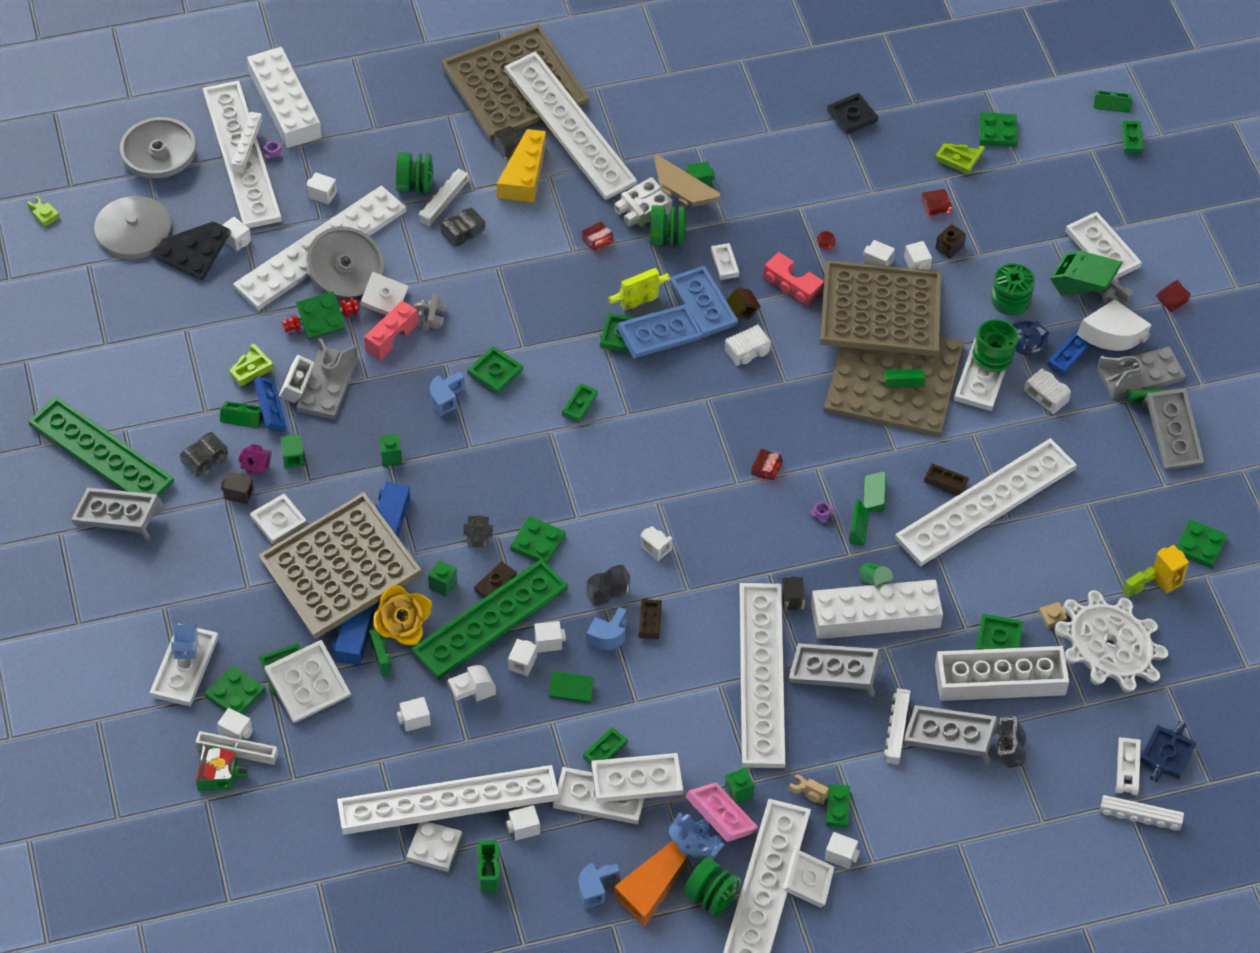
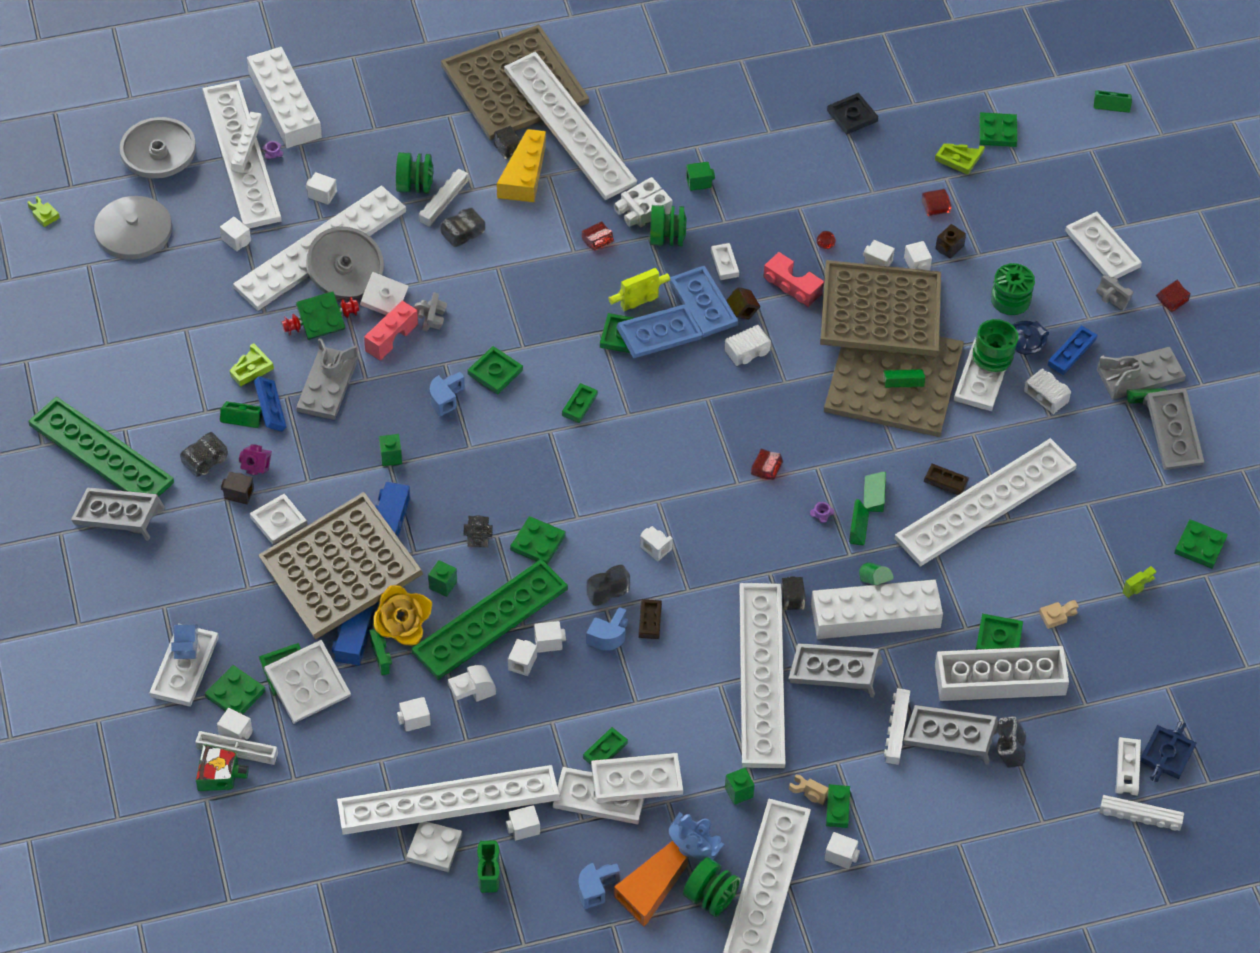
(194, 248): black plate -> none
(292, 451): green brick -> none
(296, 379): white brick -> none
(495, 579): dark brown plate -> none
(571, 686): green slope -> none
(683, 185): tan wedge -> none
(721, 812): bright pink plate -> none
(808, 878): white plate -> none
(1084, 273): green slope -> none
(1101, 622): white plate -> none
(1114, 328): white brick -> none
(1132, 137): green plate -> none
(1170, 568): yellow brick -> none

